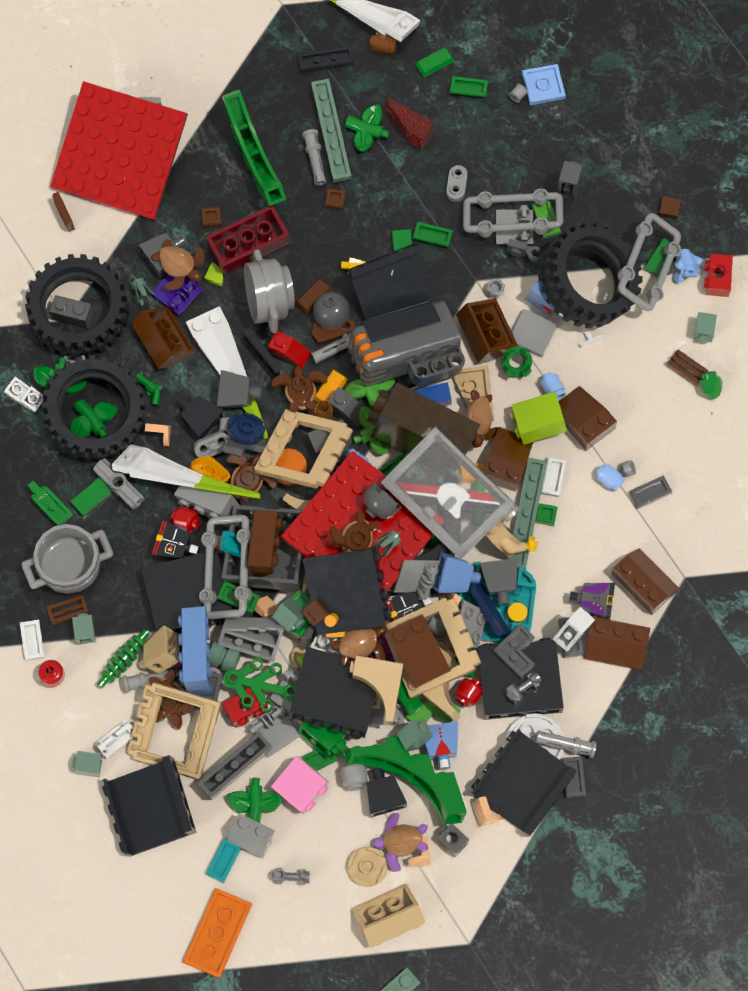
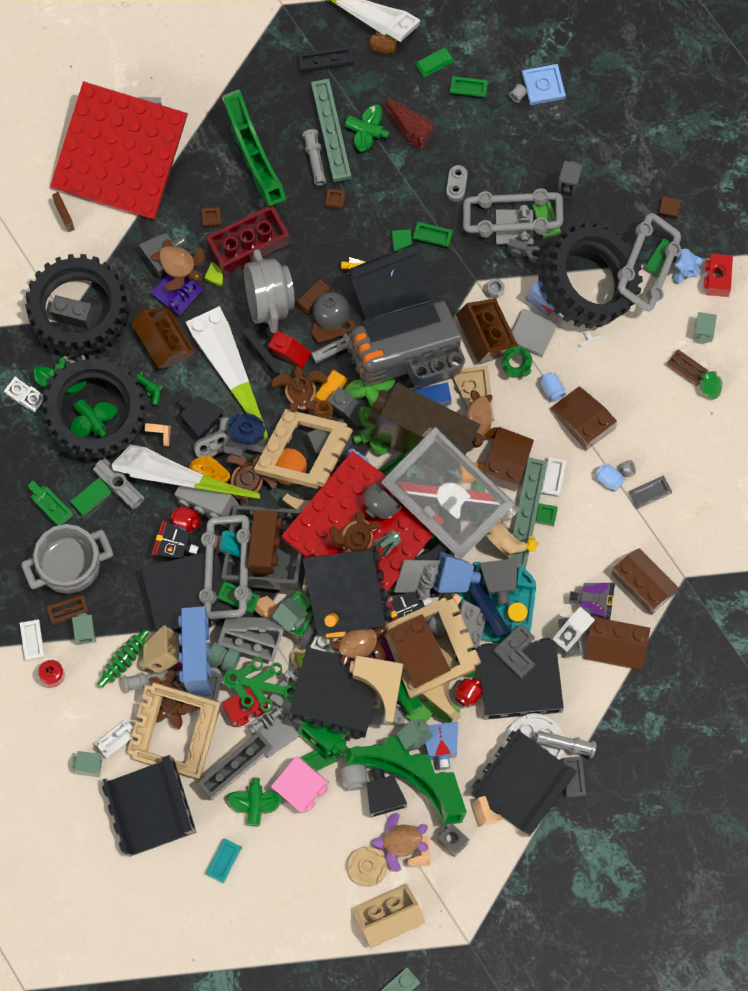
(140, 289): sand green piece -> none
(217, 933): orange tile -> none
(236, 390): dark grey torso -> none
(250, 835): light grey brick -> none
(280, 876): flat silver bar -> none
(315, 612): reddish brown tile -> none
(515, 692): flat silver bar -> none
(538, 418): lime brick -> none

